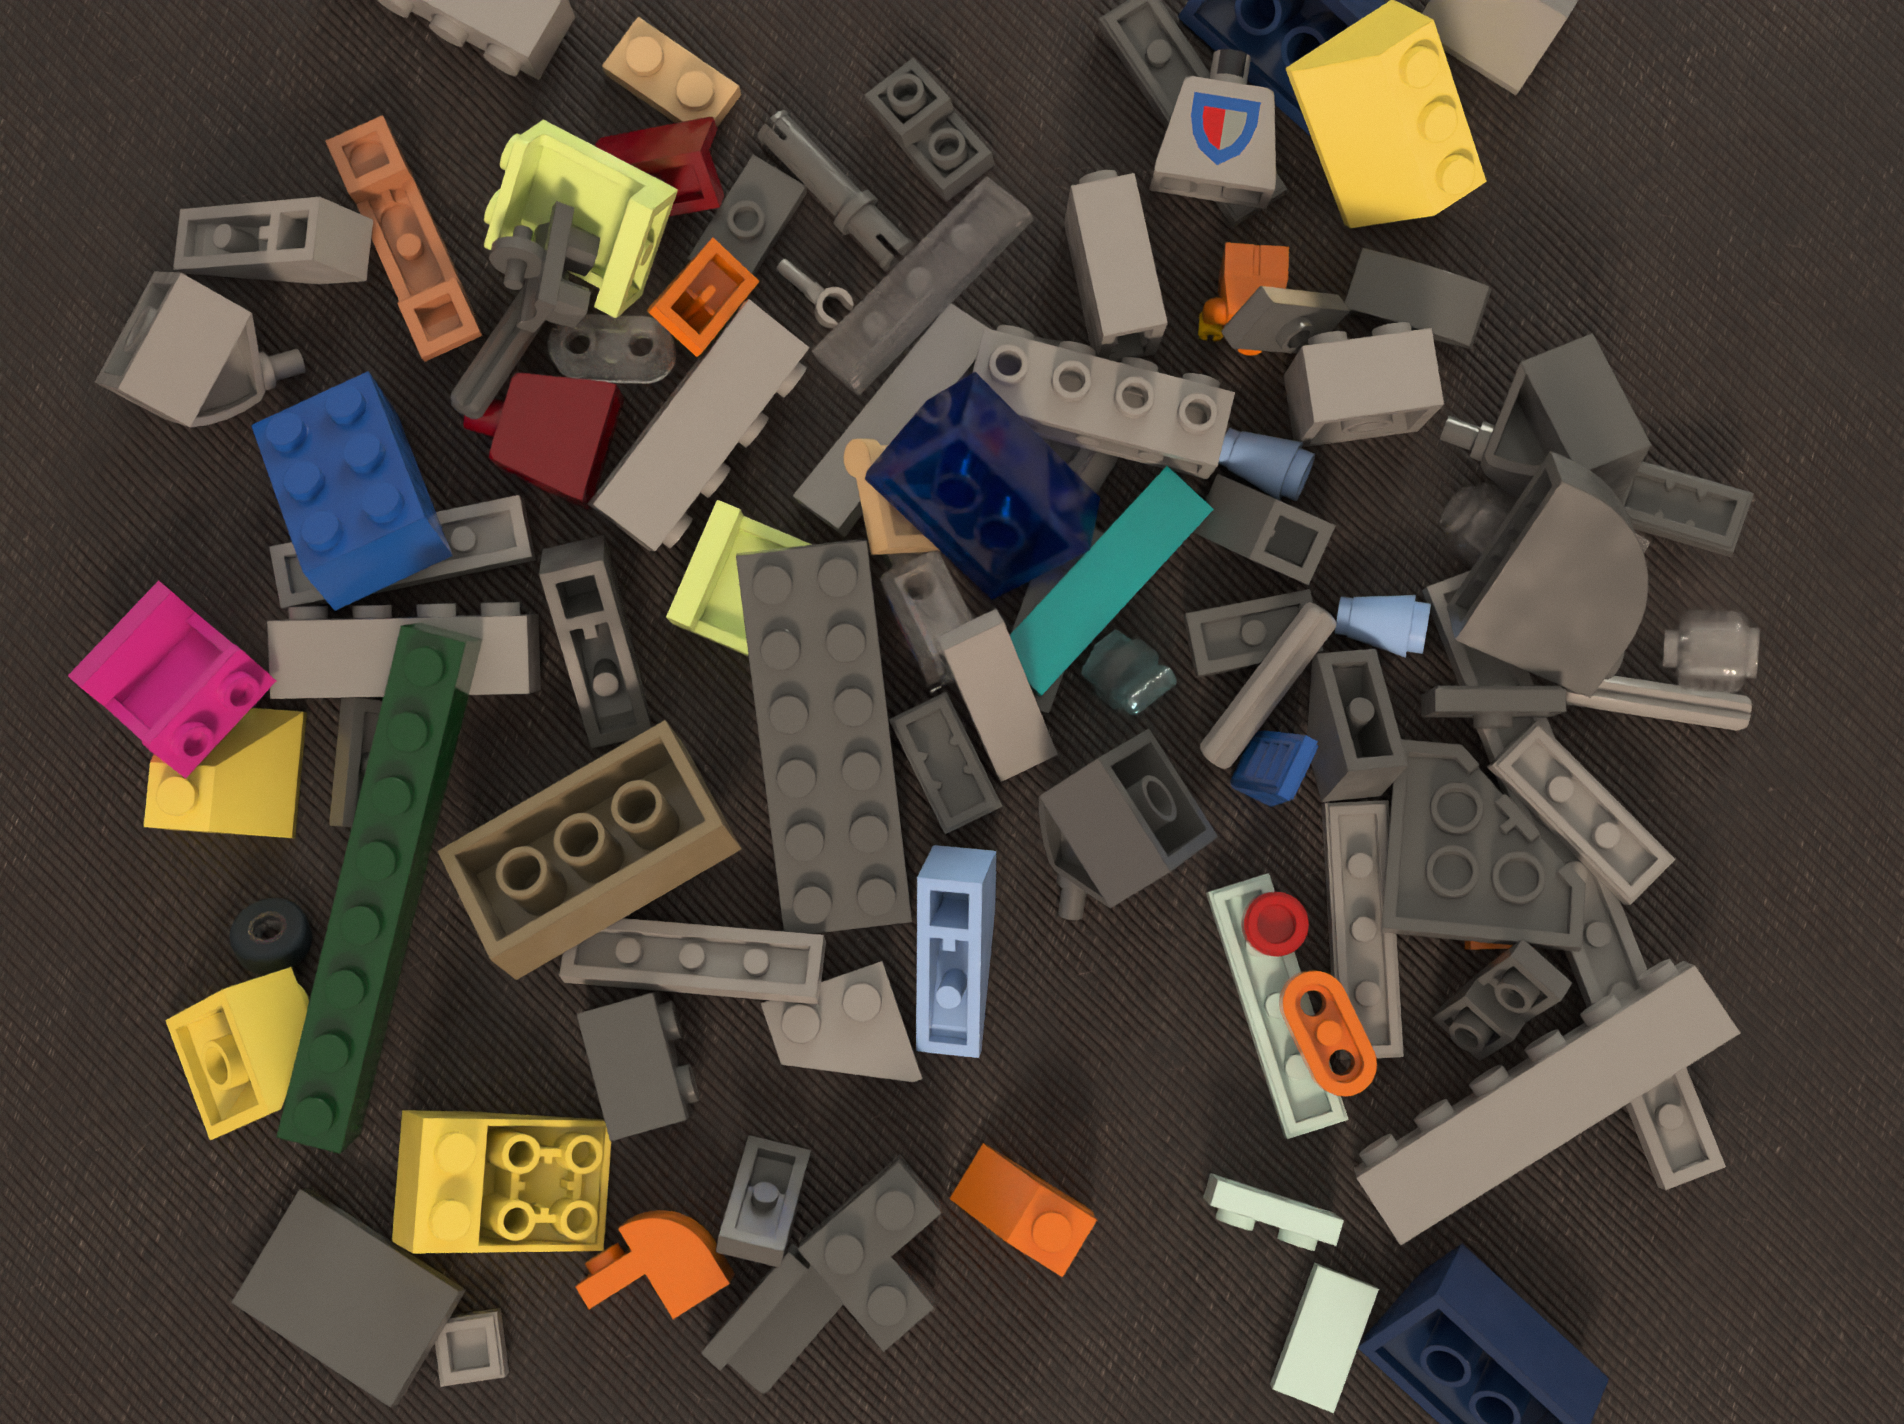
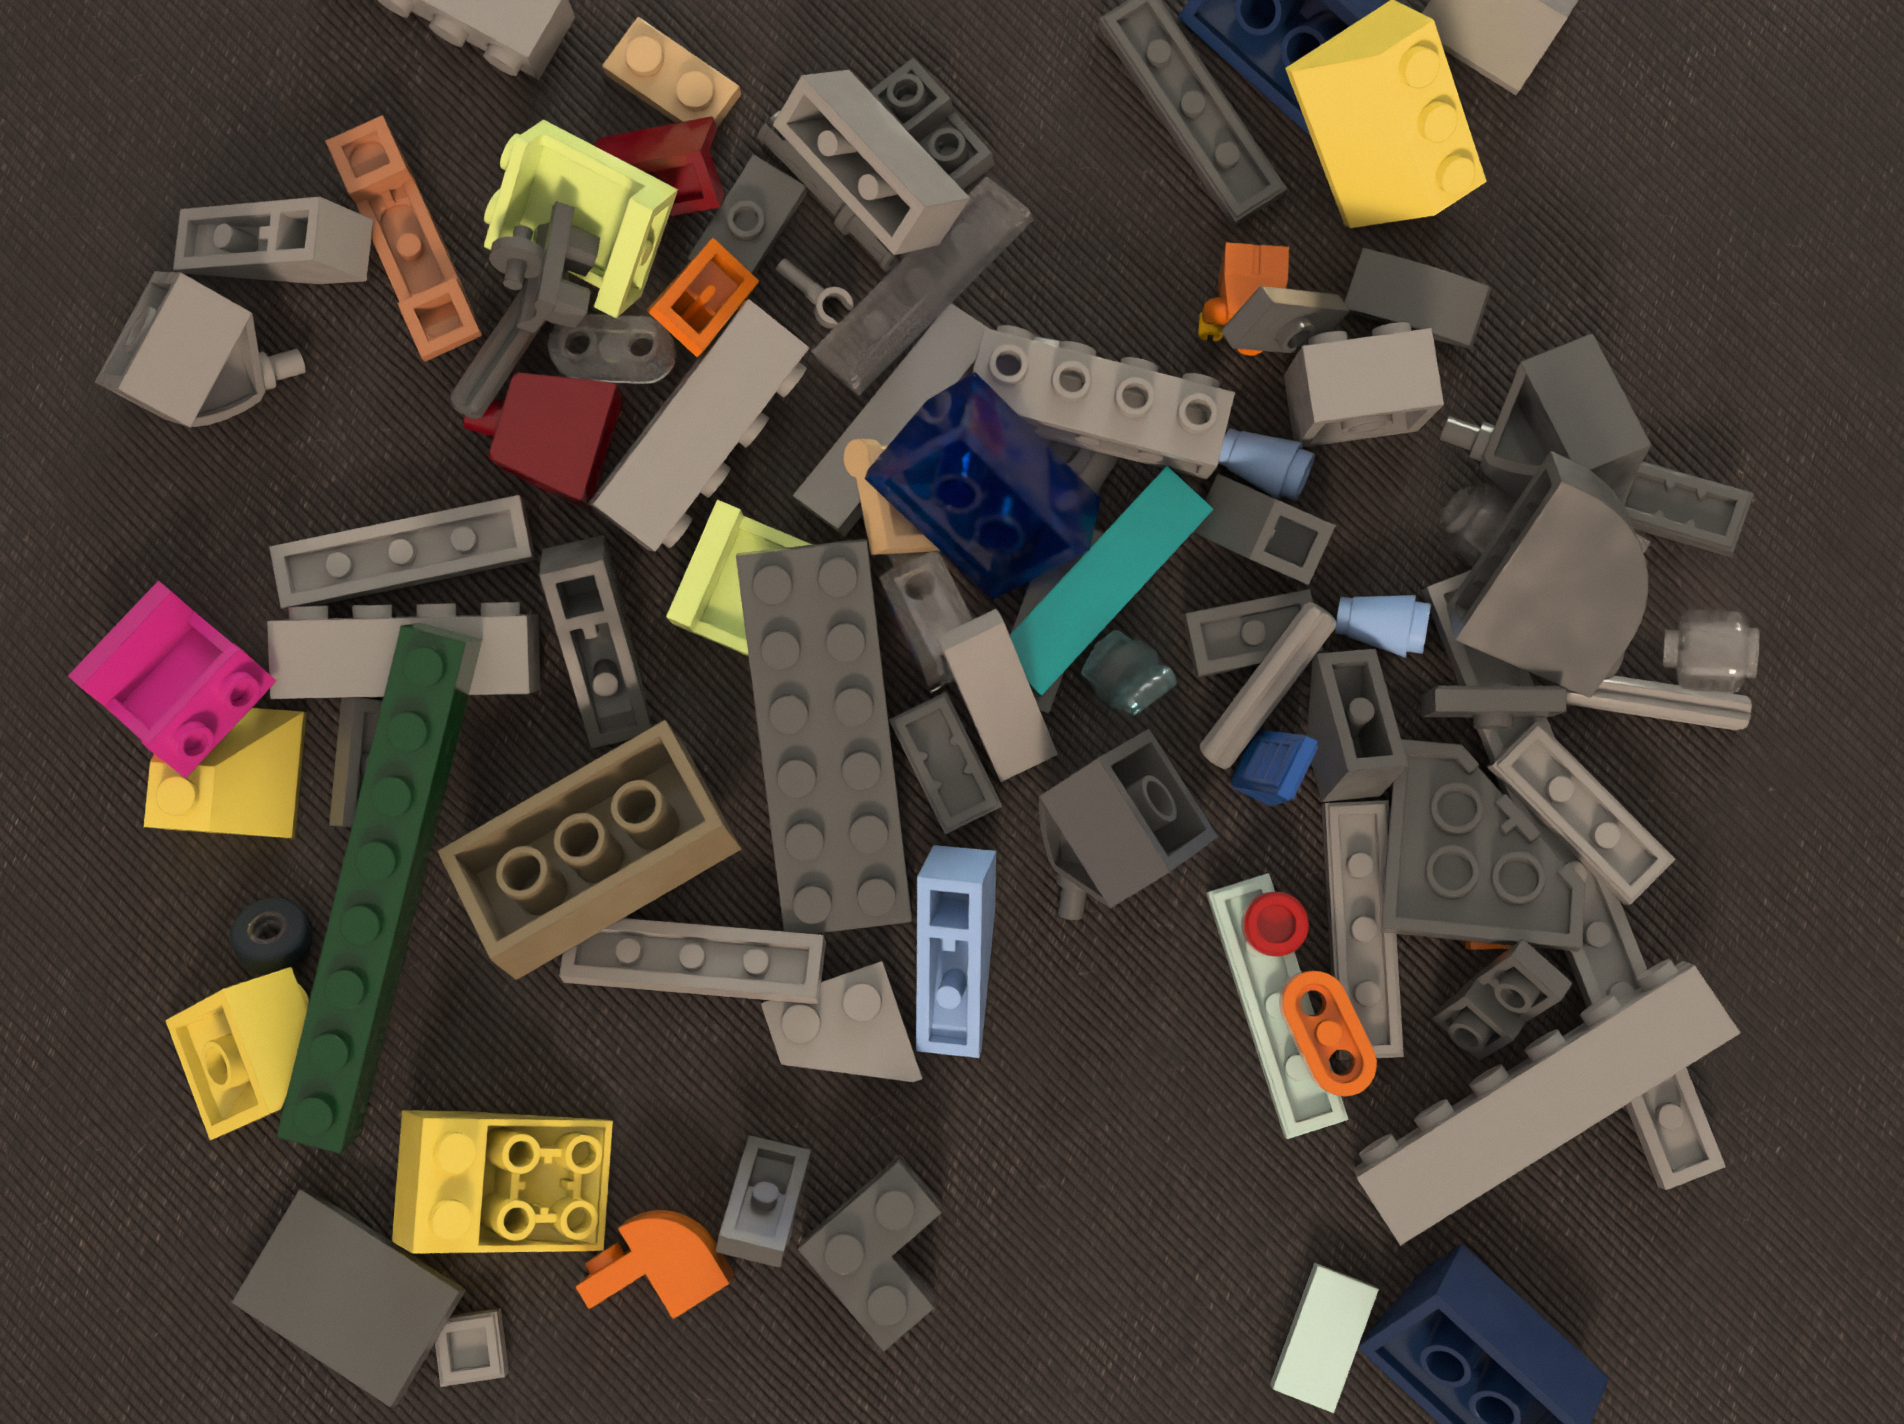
(350, 491): blue brick -> none
(638, 1064): dark grey brick -> none
(774, 1322): dark grey panel -> none
(870, 161): none -> light grey brick
(1023, 1209): orange slope -> none
(1114, 266): light grey brick -> none
(1220, 137): light grey torso -> none
(1298, 1222): light aqua plate -> none

